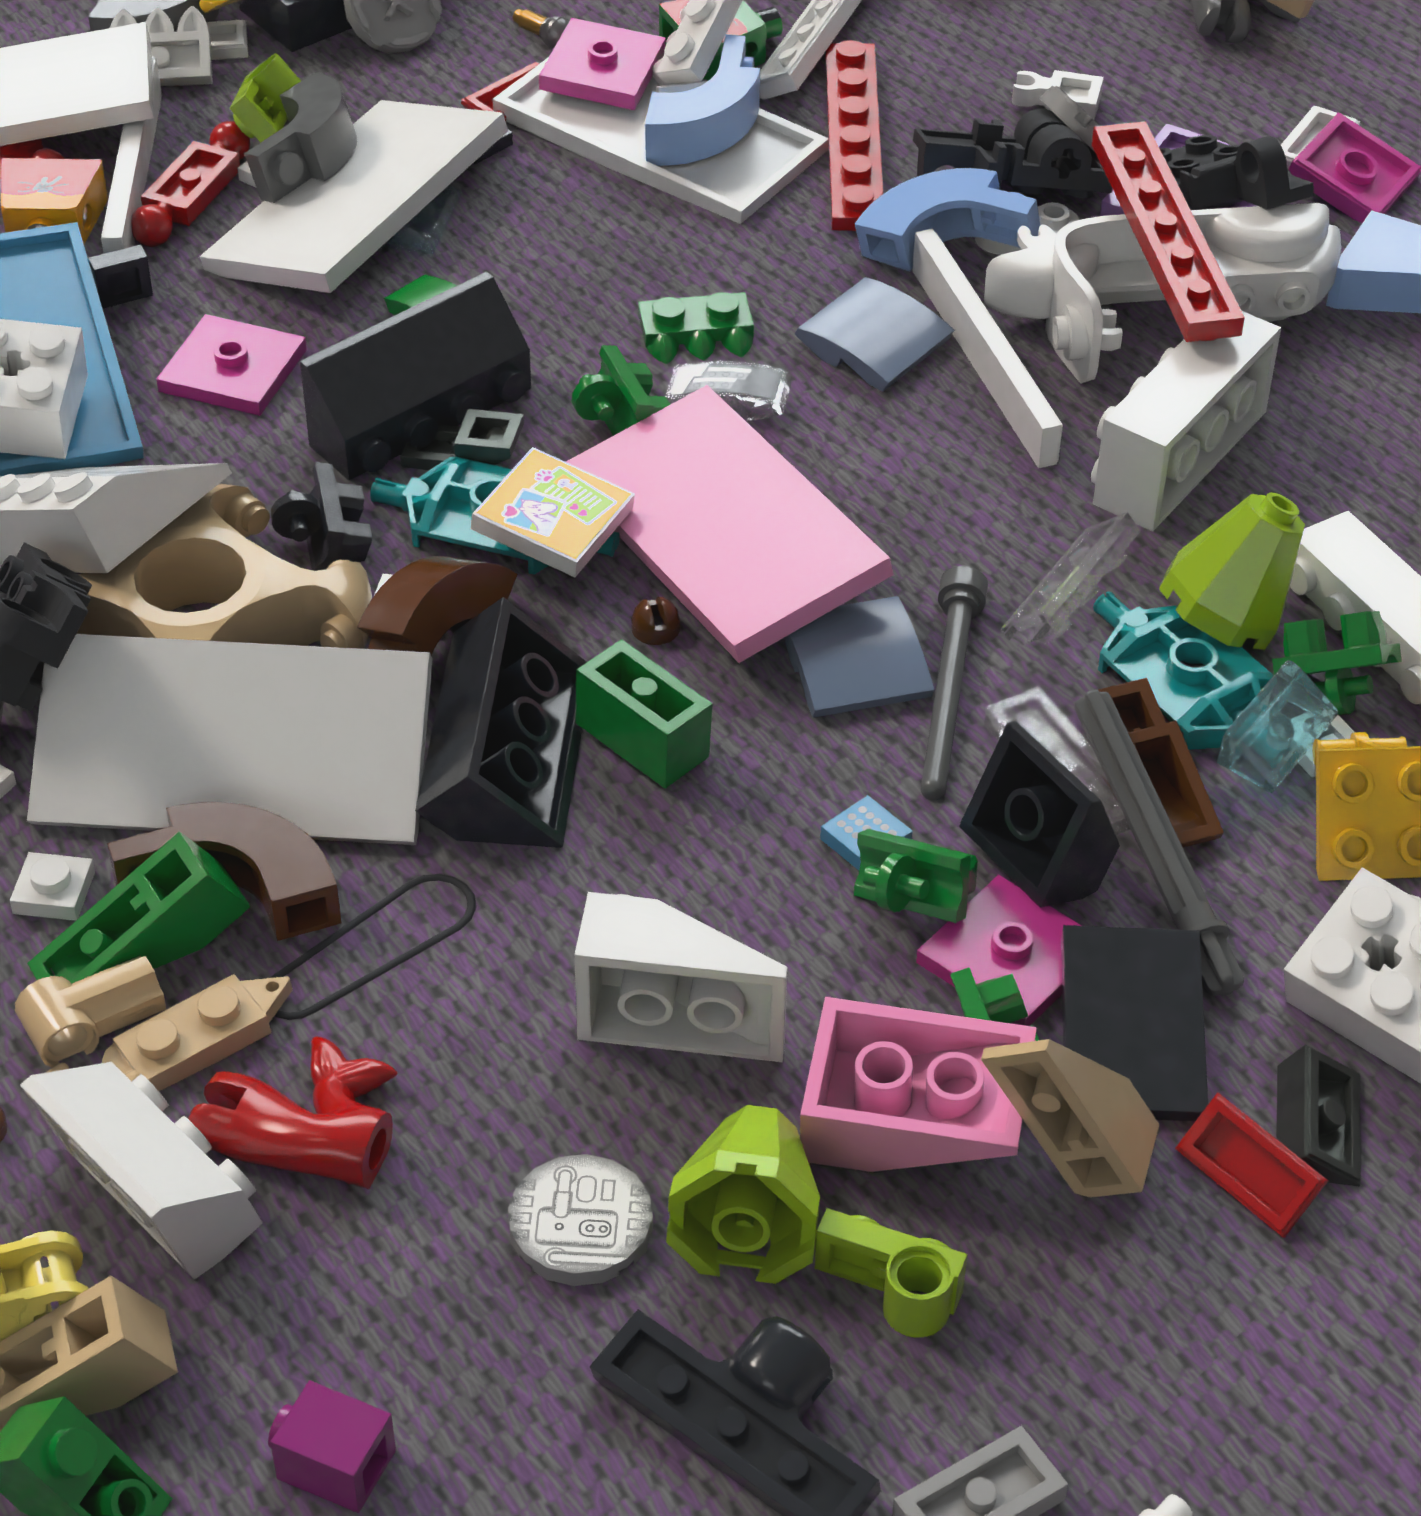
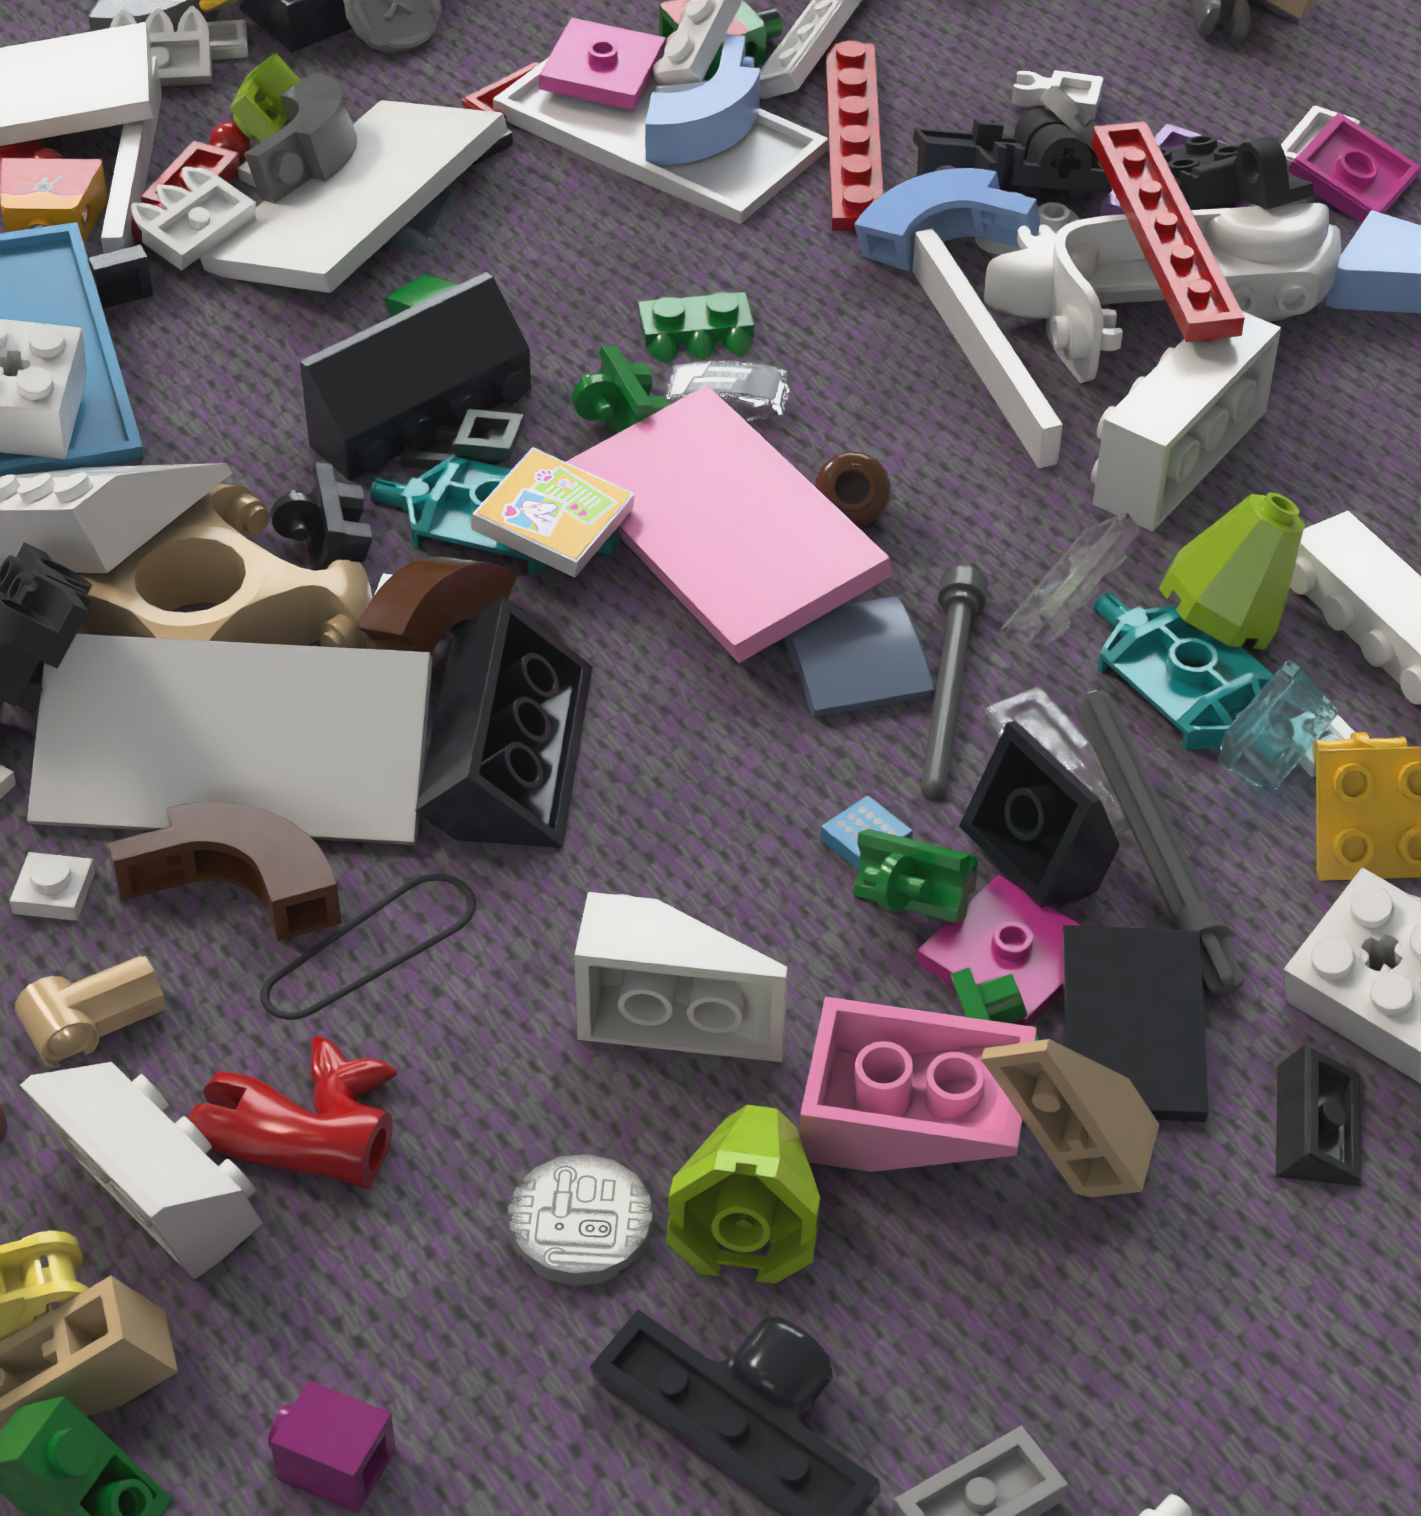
(158, 911): green slope -> none
(192, 219): none -> white plate
(197, 1030): tan plate -> none
(232, 364): plate -> none
(548, 28): piece -> none
(643, 713): green brick -> none
(644, 623): reddish brown hinge -> none
(856, 487): none -> reddish brown head
(875, 332): slope -> none
(895, 1264): lime plate -> none
(1167, 763): reddish brown slope -> none
(1251, 1165): red tile -> none
(1363, 646): green hips -> none

